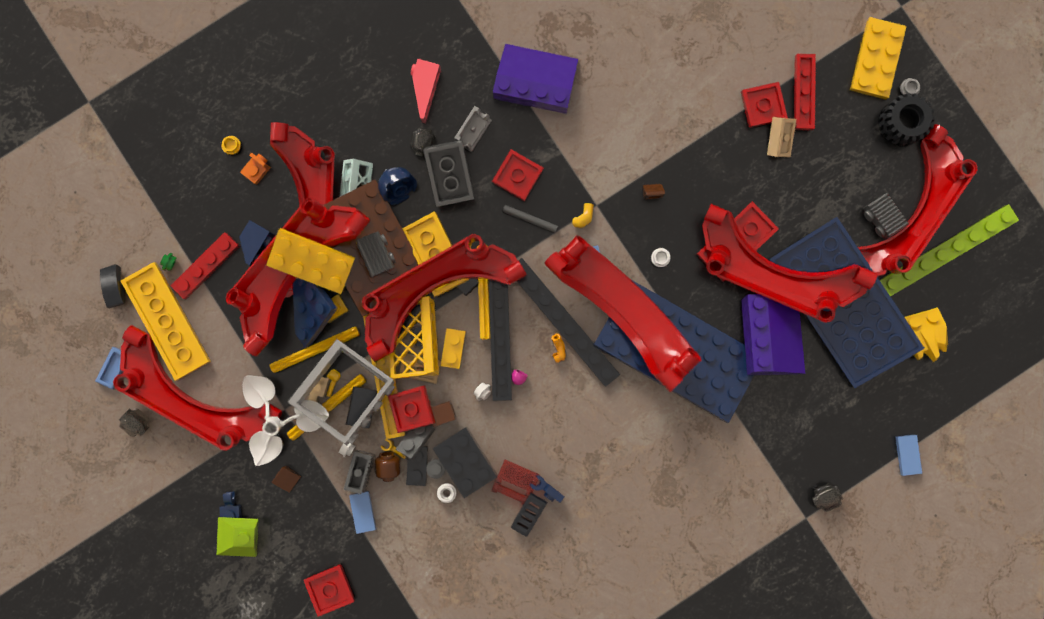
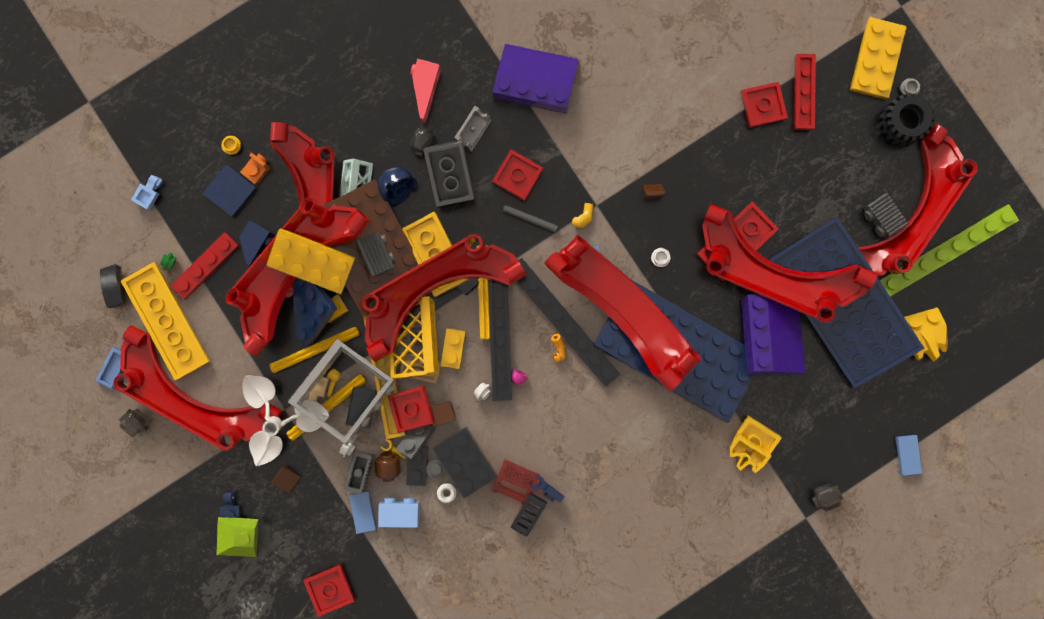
(146, 195): none -> light blue plate
(229, 191): none -> dark blue tile
(399, 513): none -> light blue brick
(753, 444): none -> yellow plate
(781, 137): tan slope -> none

